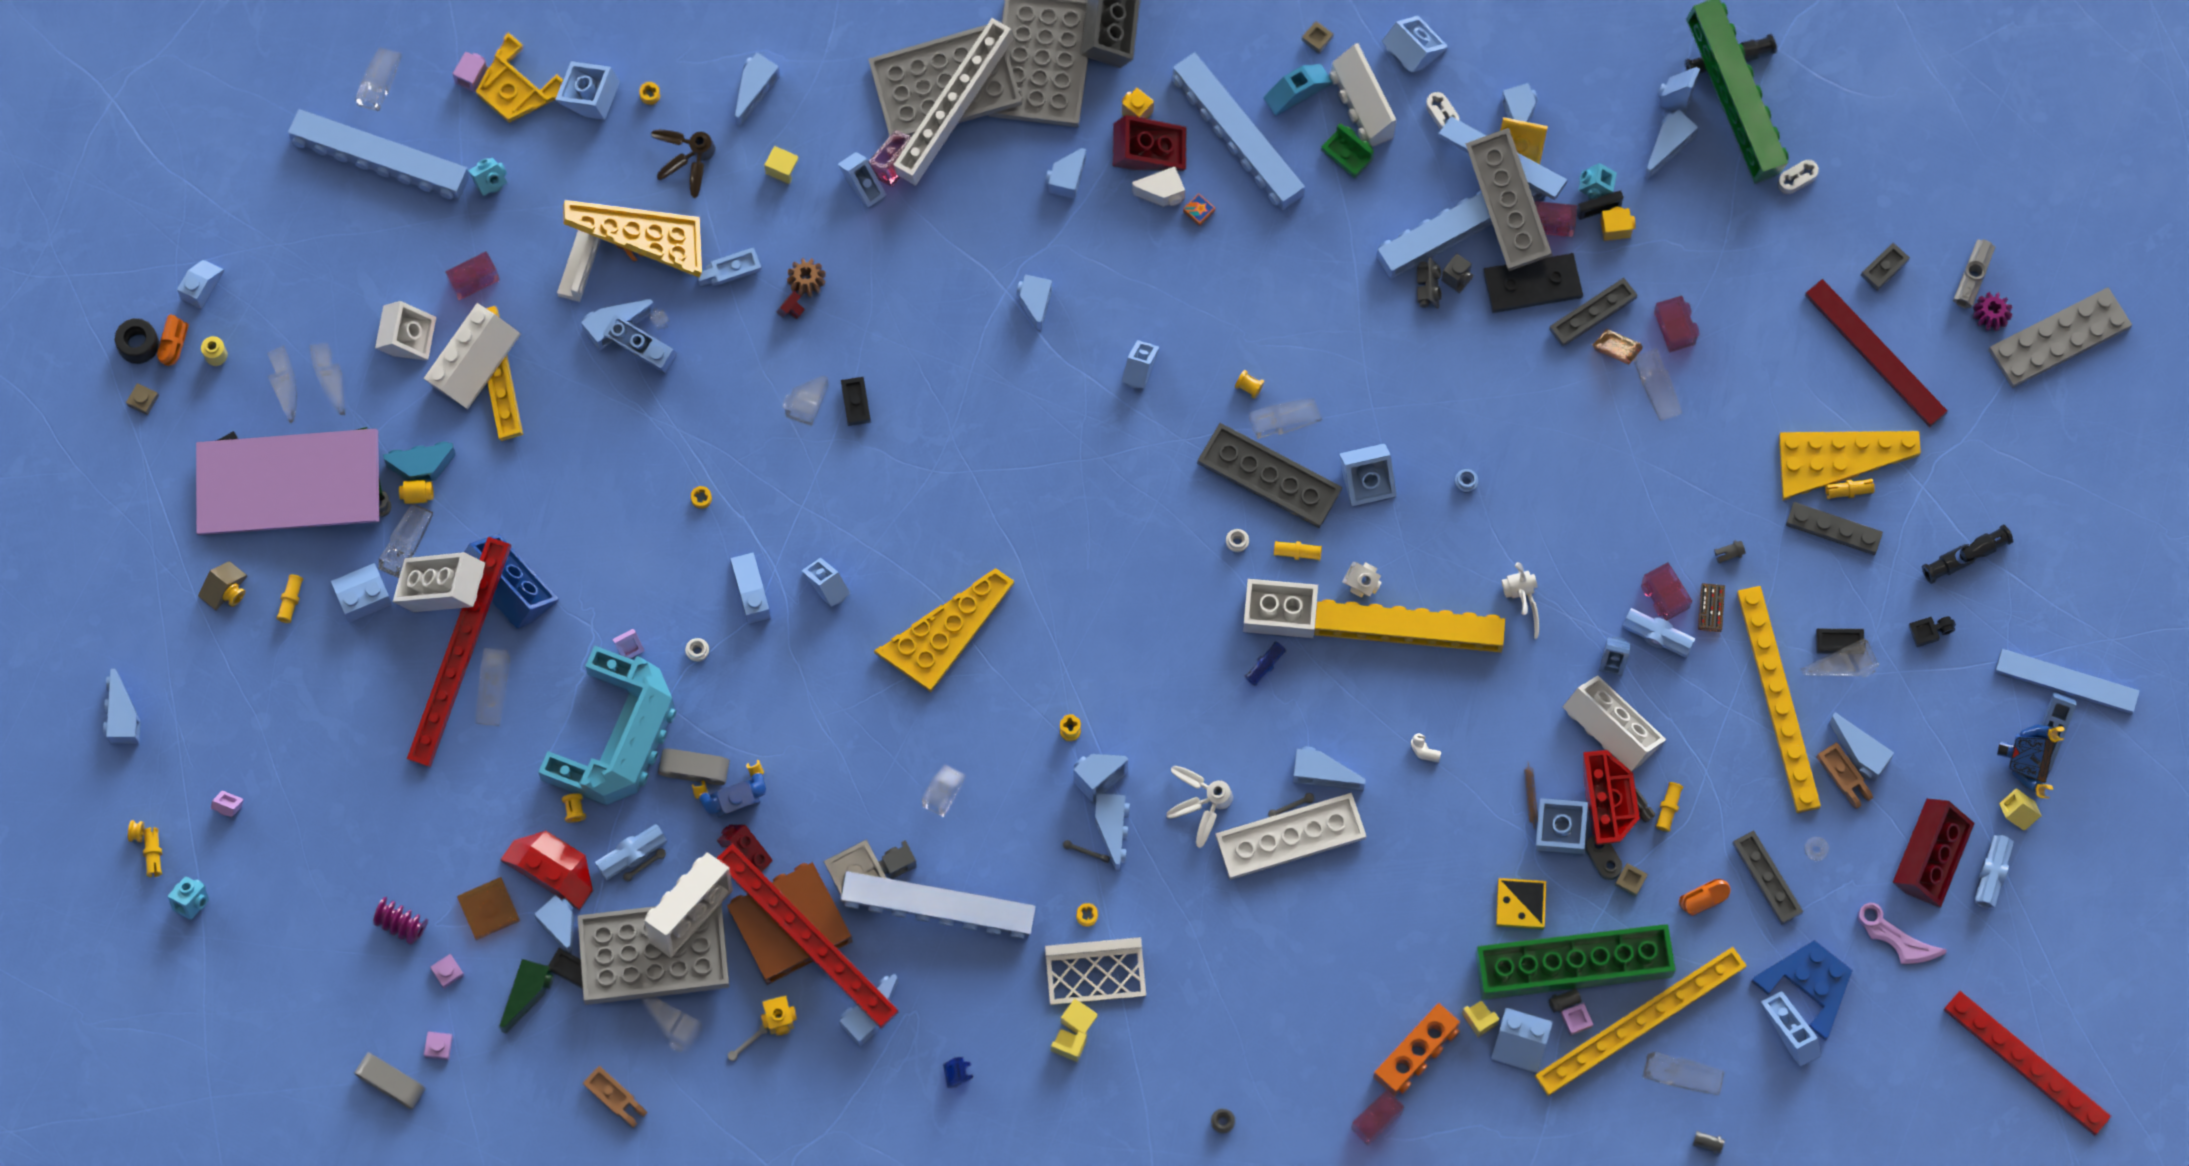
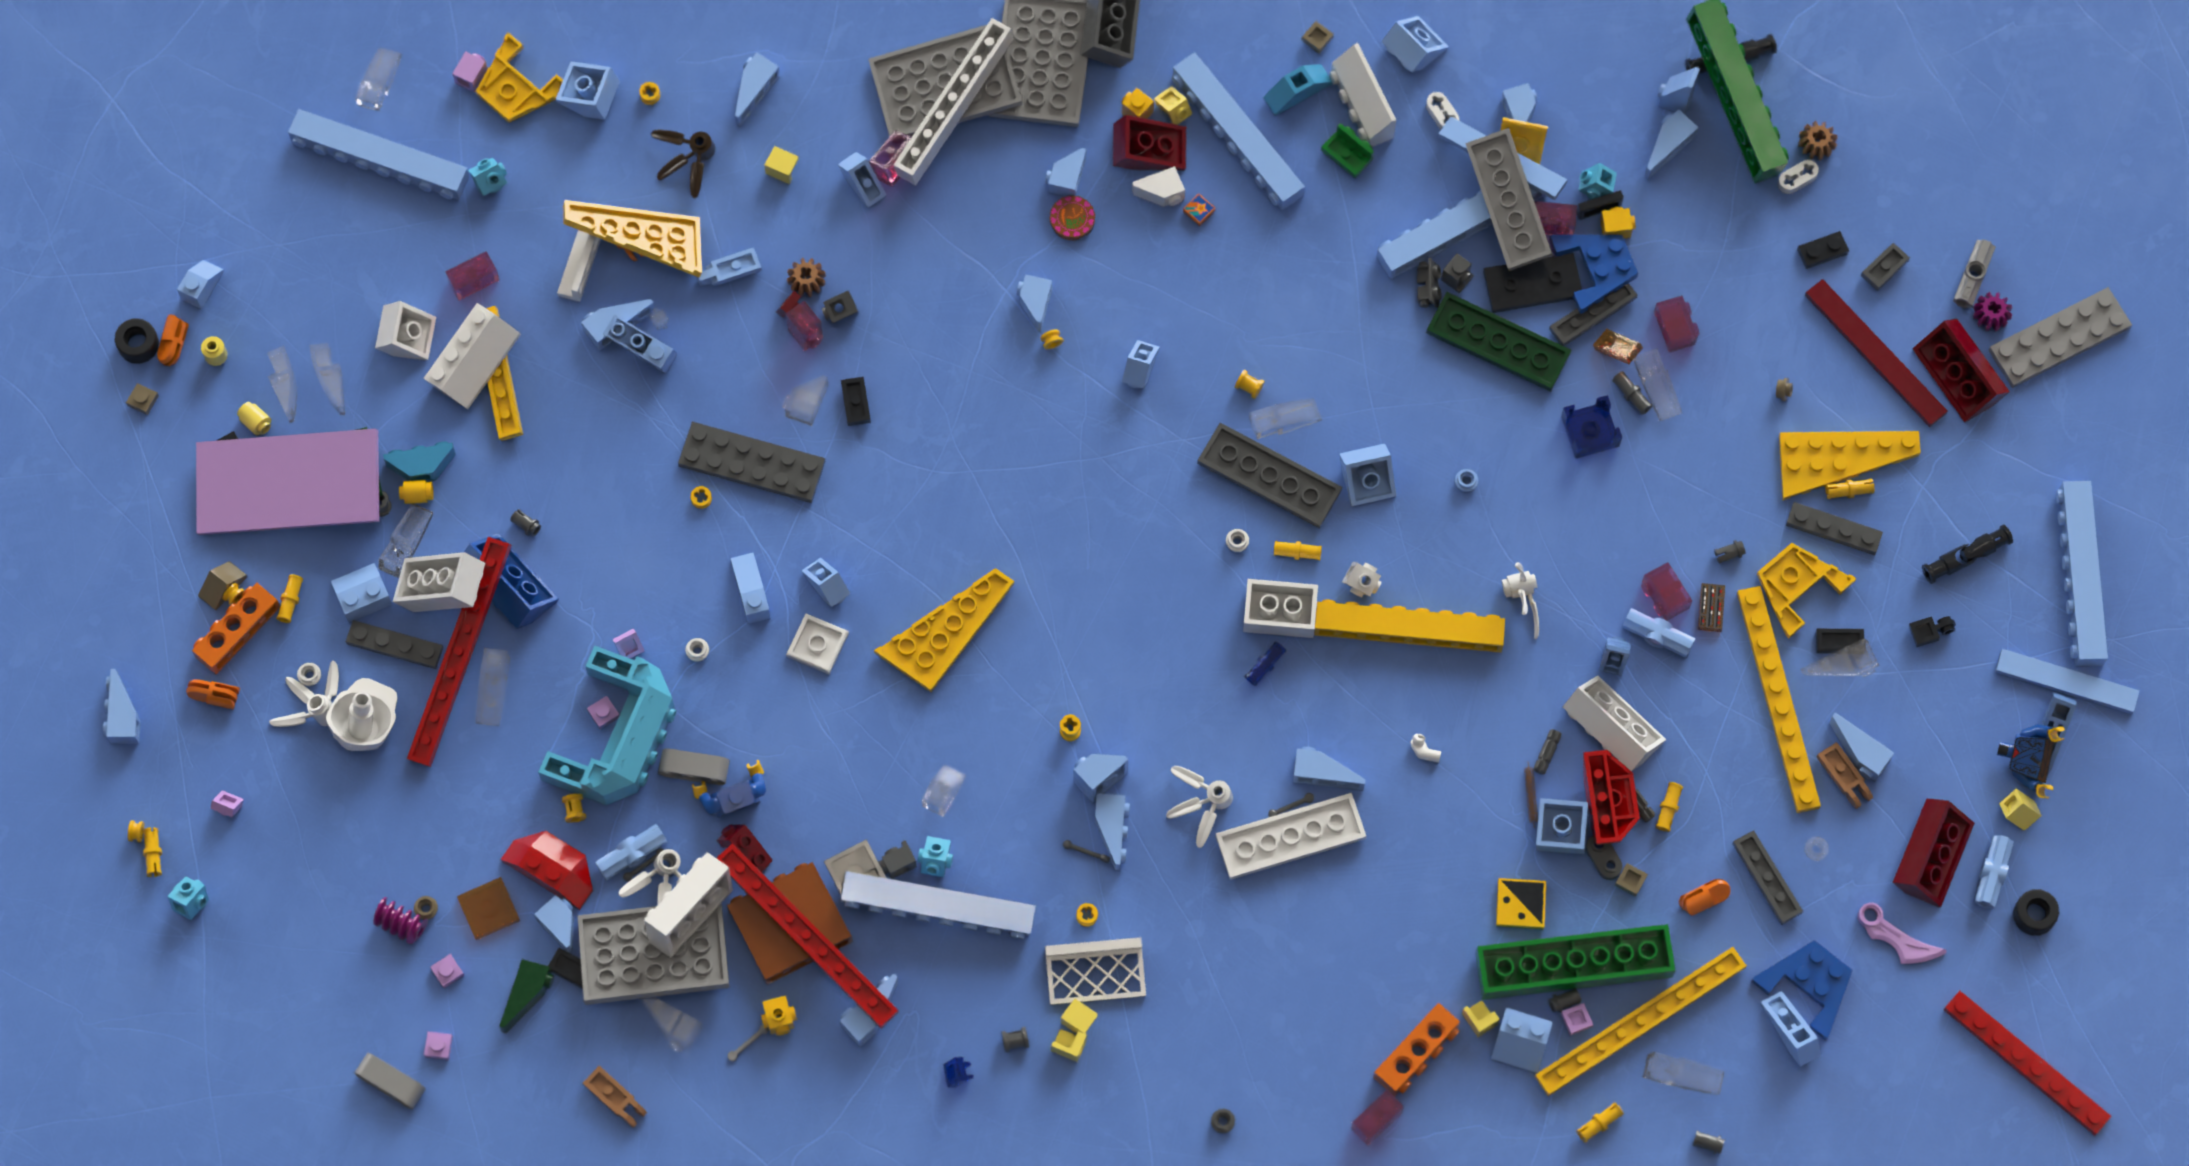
(213, 693): none -> orange arm
(217, 658): none -> orange brick
(254, 418): none -> light yellow brick
(304, 669): none -> white plate
(317, 704): none -> white plant
(363, 715): none -> white piece
(394, 644): none -> dark grey plate
(422, 901): none -> dark tan plate
(526, 523): none -> dark grey pin
(603, 712): none -> lavender plate
(644, 879): none -> white plant
(751, 462): none -> dark grey plate
(804, 326): none -> clear pink brick
(817, 643): none -> white tile
(847, 302): none -> dark grey brick
(934, 861): none -> medium azure brick
(1015, 1039): none -> dark grey bush
(1051, 339): none -> yellow bush
(1072, 217): none -> dark orange tile
(1174, 105): none -> light yellow bracket
(1498, 341): none -> dark green plate
(1547, 751): none -> dark grey axle
(1591, 428): none -> clear blue panel
(1599, 1122): none -> yellow pin
(1606, 262): none -> blue wing
(1632, 393): none -> dark grey pin
(1784, 389): none -> dark tan plate
(1791, 576): none -> yellow wing
(1810, 145): none -> medium nougat gear
(1823, 250): none -> black plate
(1960, 369): none -> dark red slope
(2043, 899): none -> black tyre
(2083, 573): none -> light blue brick

